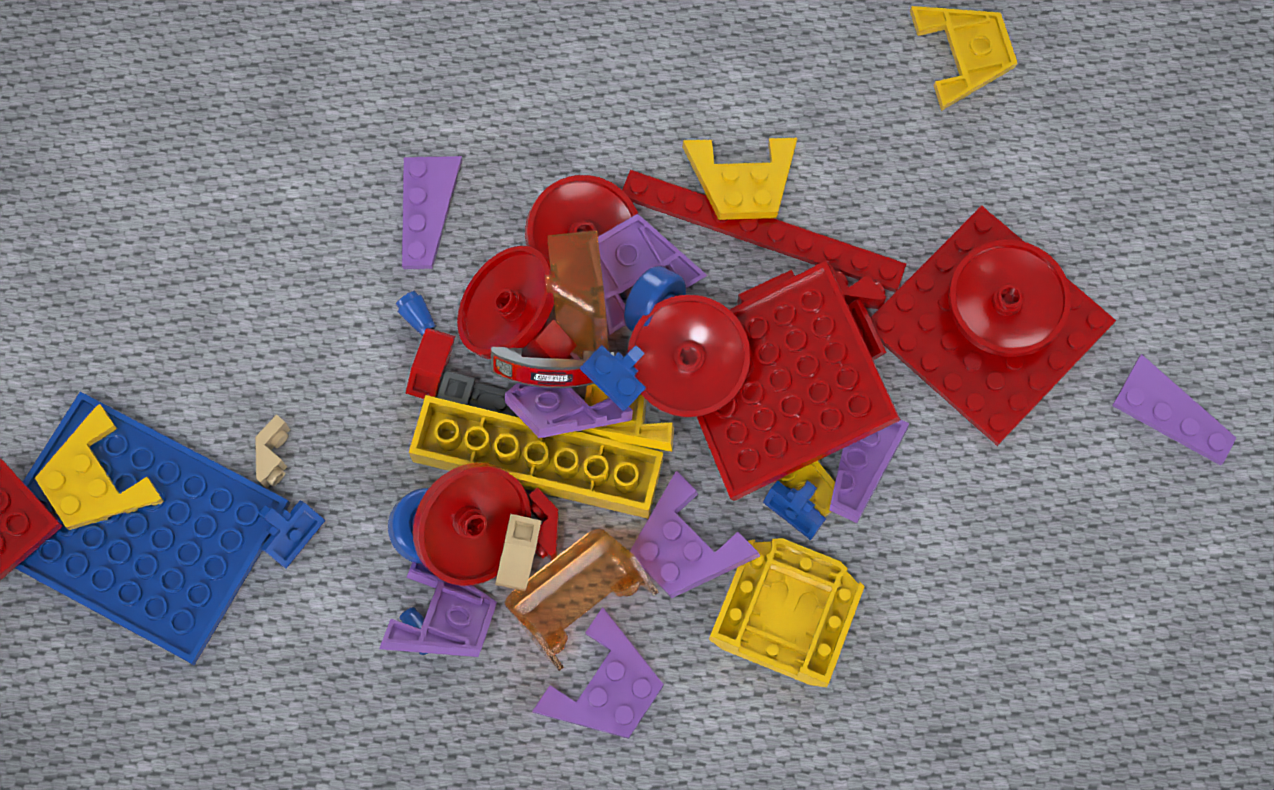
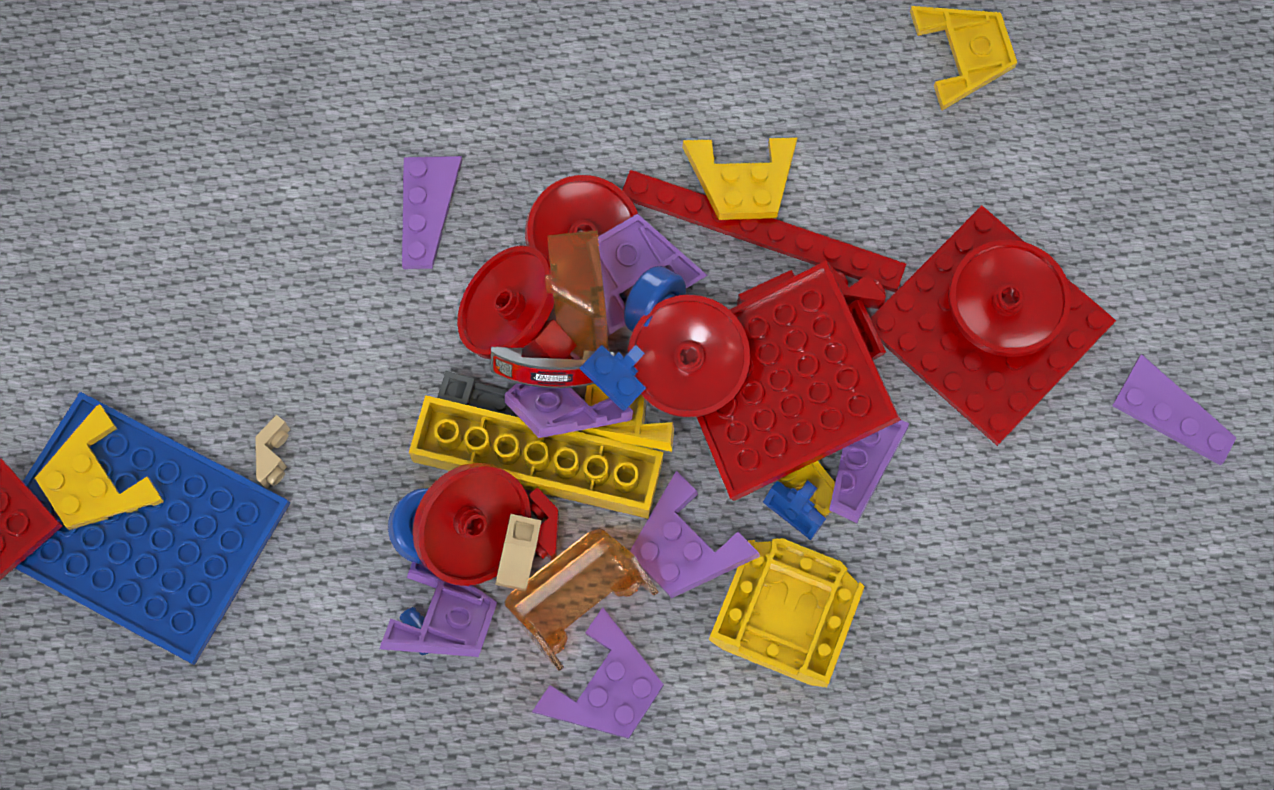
(289, 531): blue hinge -> none
(415, 312): blue cone -> none
(430, 363): red slope -> none

